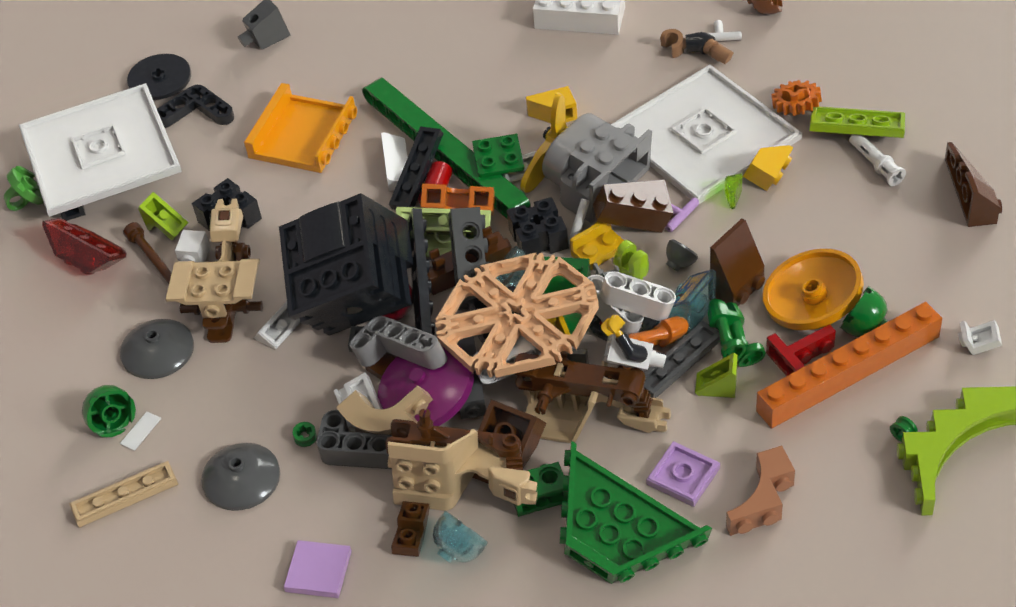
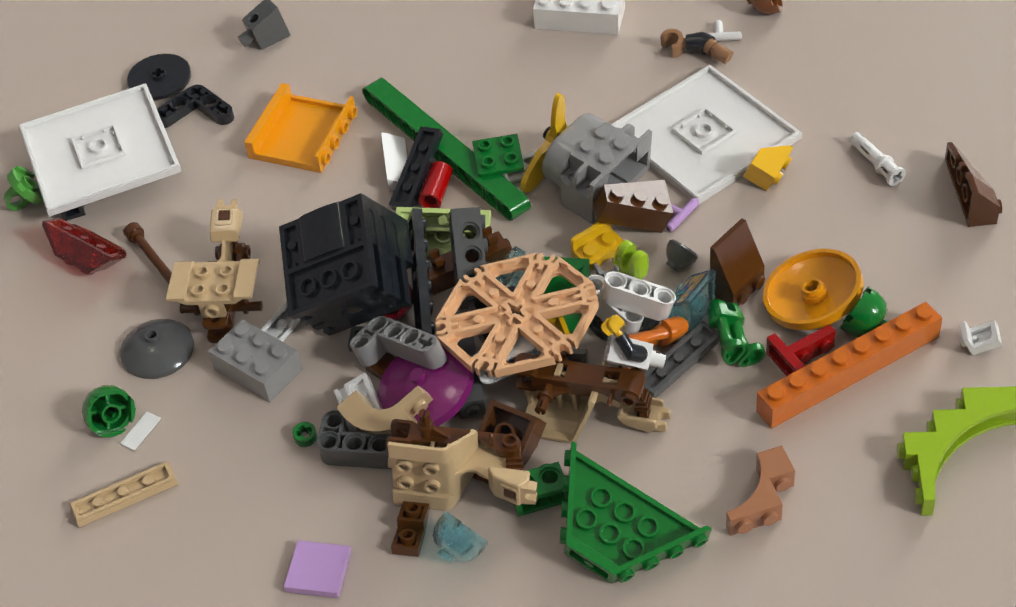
(161, 215): lime slope -> none
(192, 246): white brick -> none
(227, 191): black brick -> none
(244, 485): dark grey dish -> none
(255, 360): none -> light grey brick
(450, 198): orange arch -> none
(538, 227): black brick -> none
(540, 104): yellow slope -> none
(579, 218): white piece -> none
(683, 473): lavender tile -> none
(718, 378): lime slope -> none
(733, 189): clear neon green slope -> none
(796, 97): orange gear -> none
(858, 122): lime tile -> none
(902, 425): green bush -> none

